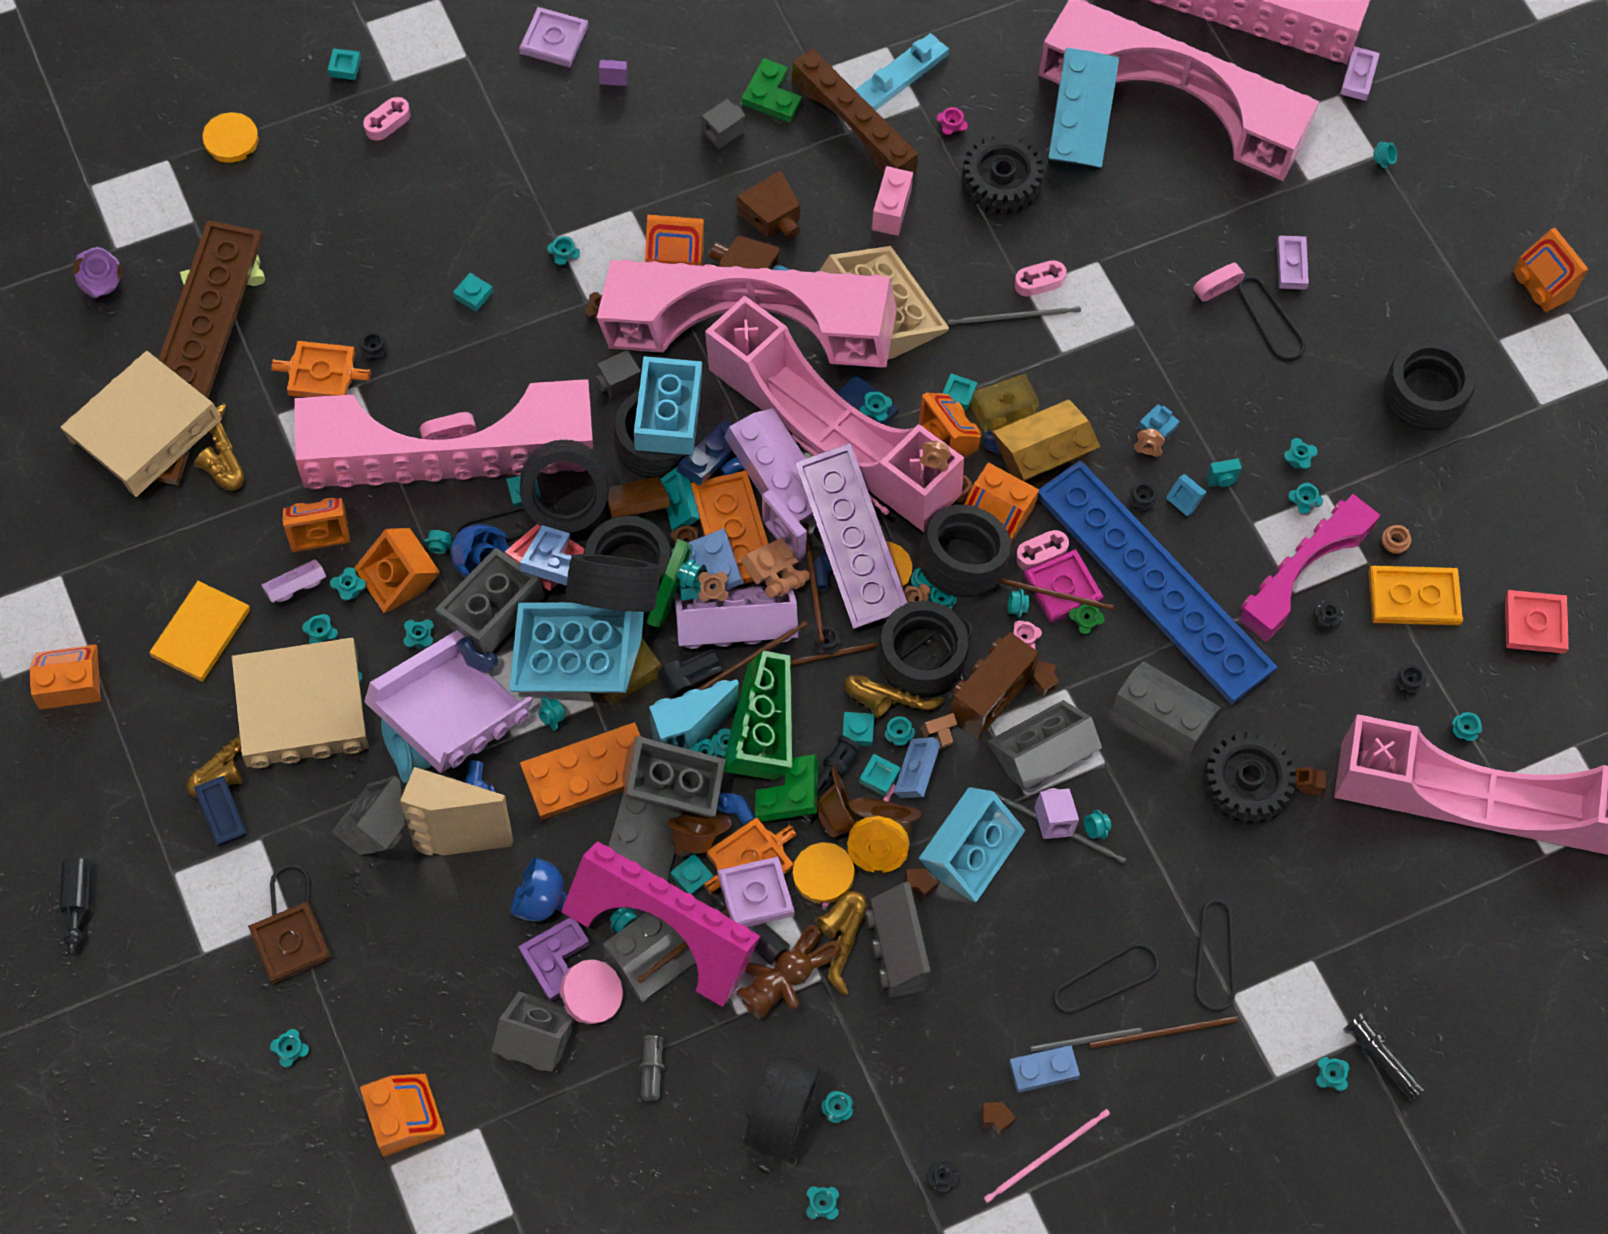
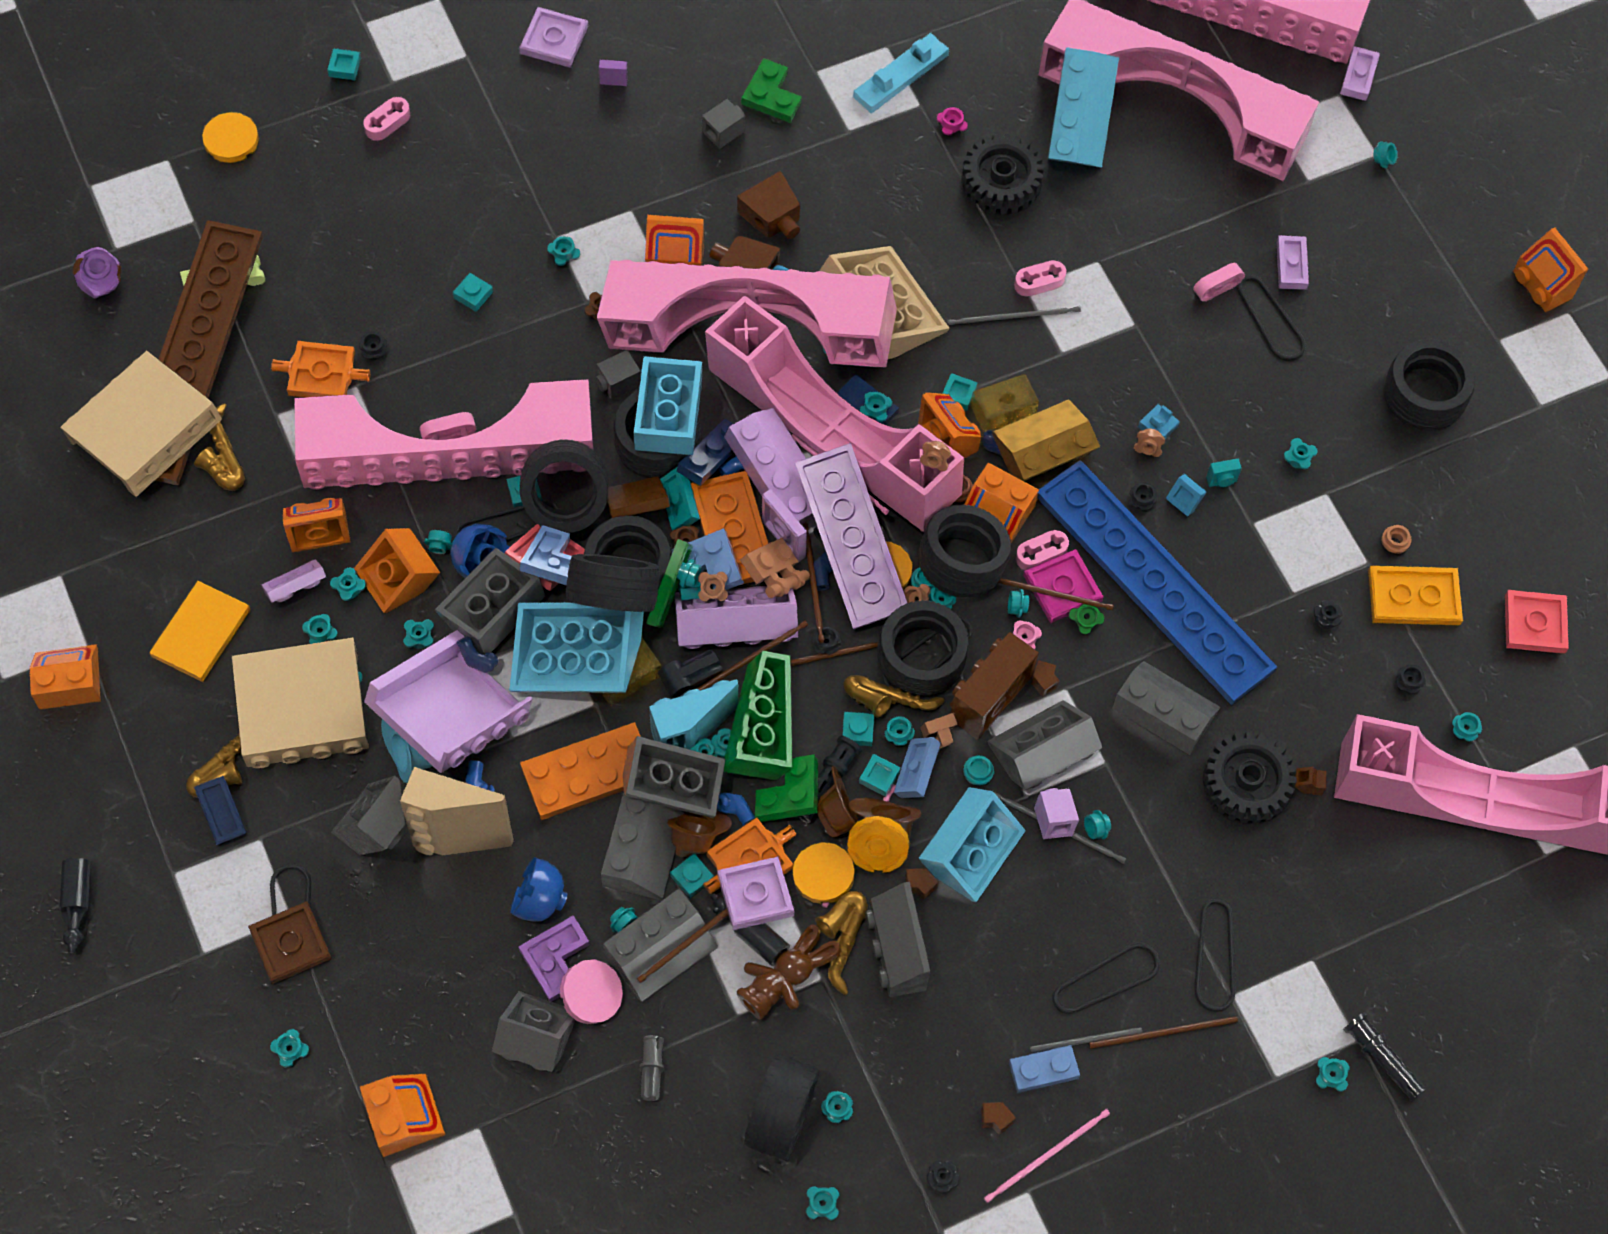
(551, 712): teal plate -> none
(716, 941): dark pink arch -> none
(824, 84): reddish brown arch -> none
(892, 201): bright pink brick -> none
(978, 770): none -> teal plate
(1309, 491): teal plate -> none
(1345, 529): dark pink arch -> none

